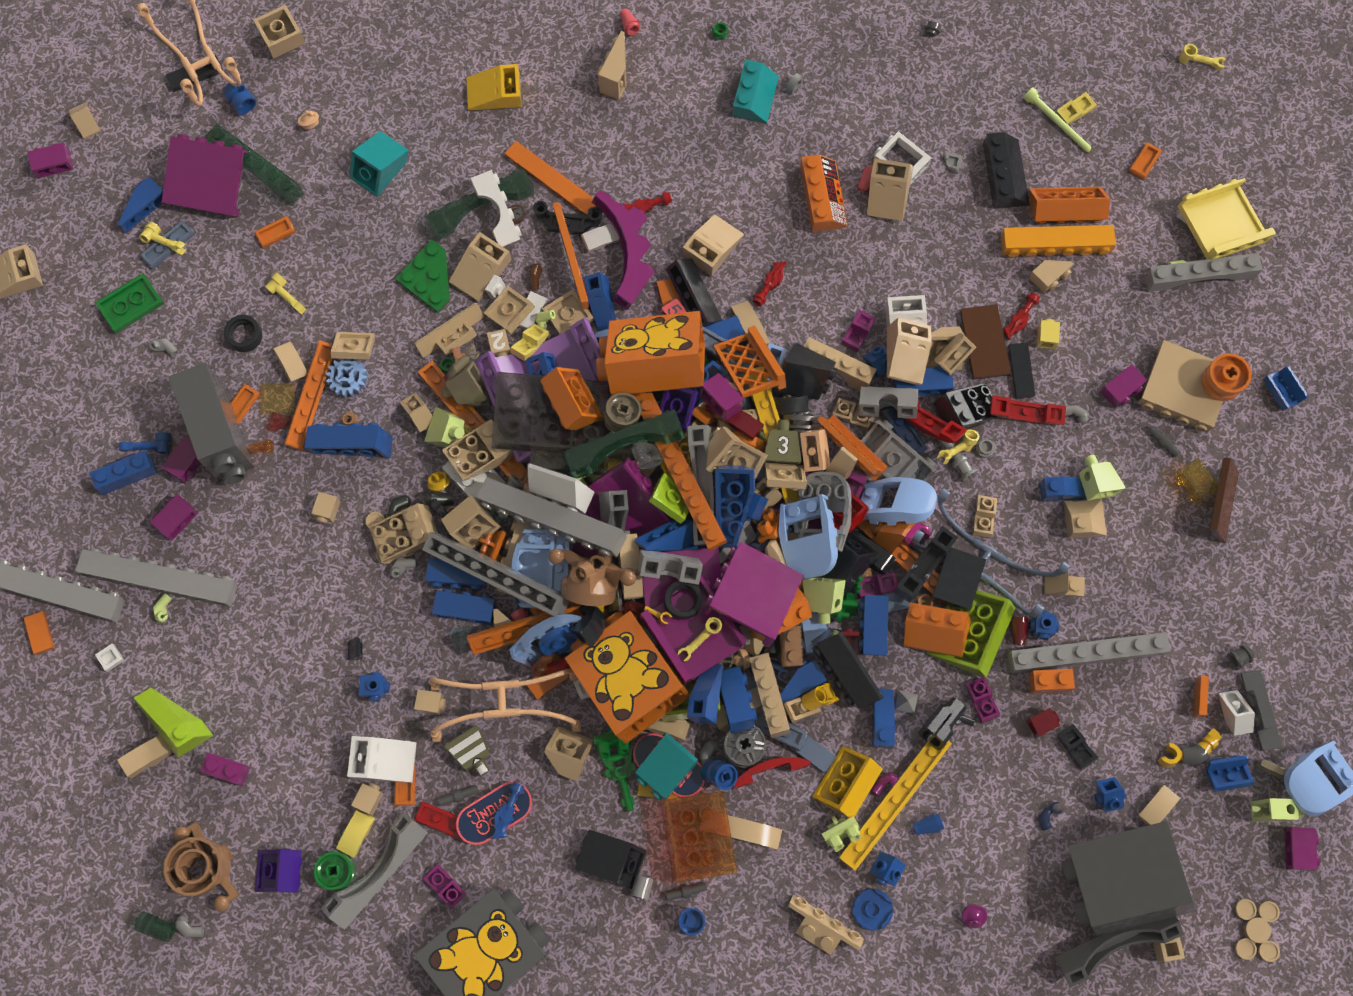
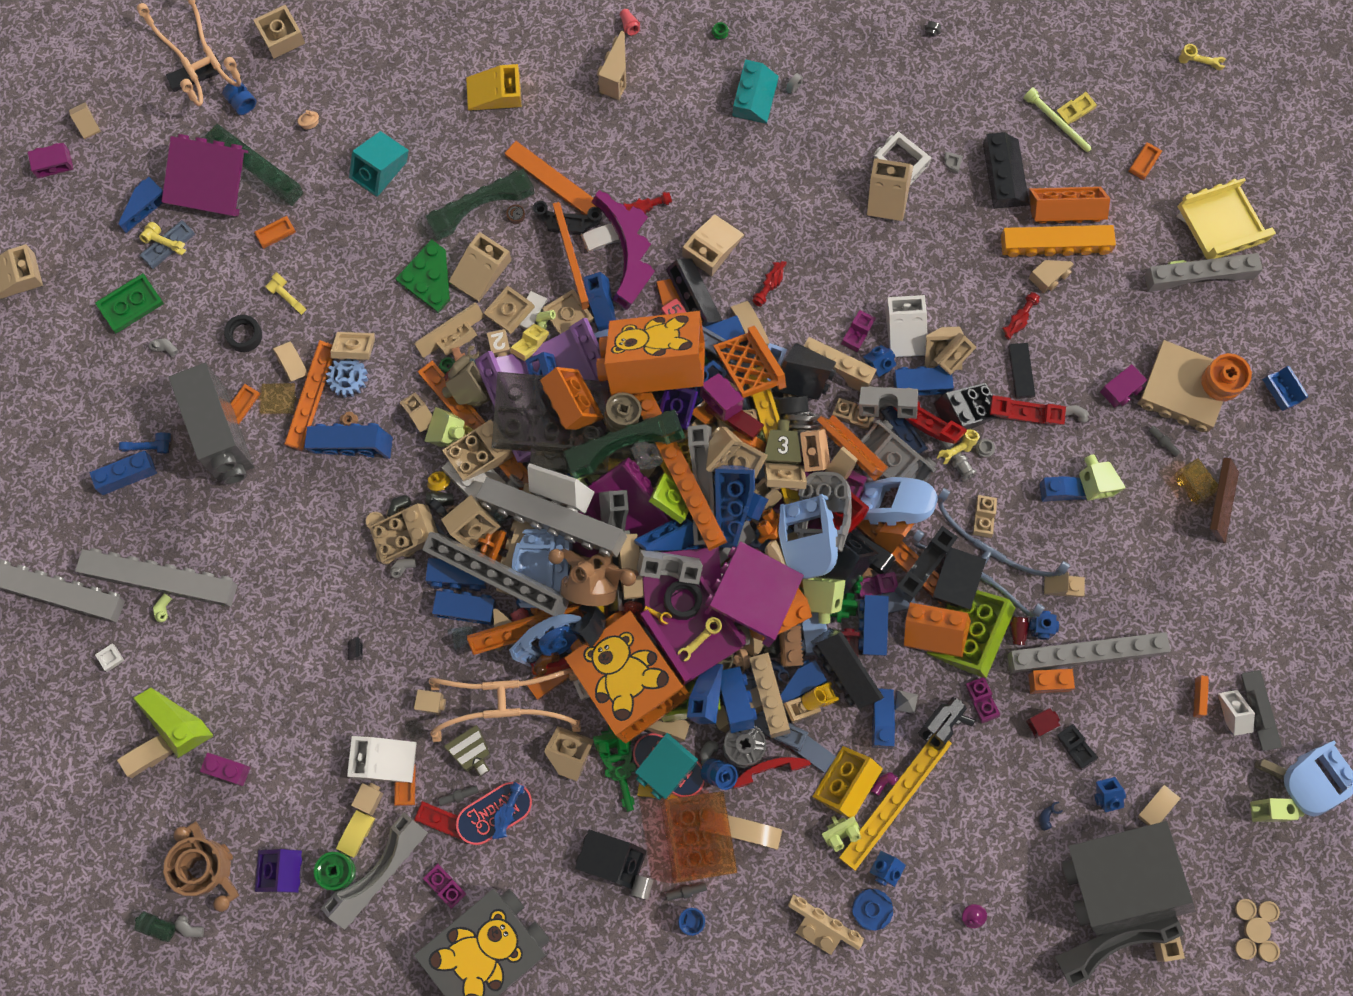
(39, 633): orange tile -> none
(173, 517): magenta brick -> none
(182, 461): magenta brick -> none
(267, 445): clear orange arm -> none
(278, 422): clear red tile -> none
(325, 508): tan brick -> none
(367, 684): blue brick -> none
(487, 187): white arch -> none
(495, 287): white plate -> none
(535, 273): reddish brown arm -> none
(823, 193): orange slope -> none
(864, 183): coral cone -> none
(907, 350): tan slope -> none
(922, 527): dark pink bracket -> none
(924, 598): medium nougat plate -> none
(929, 824): blue cone -> none
(985, 331): reddish brown tile -> none
(1048, 334): light yellow brick -> none
(1085, 518): tan slope -> none
(1191, 755): yellow piece -> none
(1229, 773): blue bracket -> none
(1241, 656): dark grey brick -> none
(1301, 849): magenta brick -> none

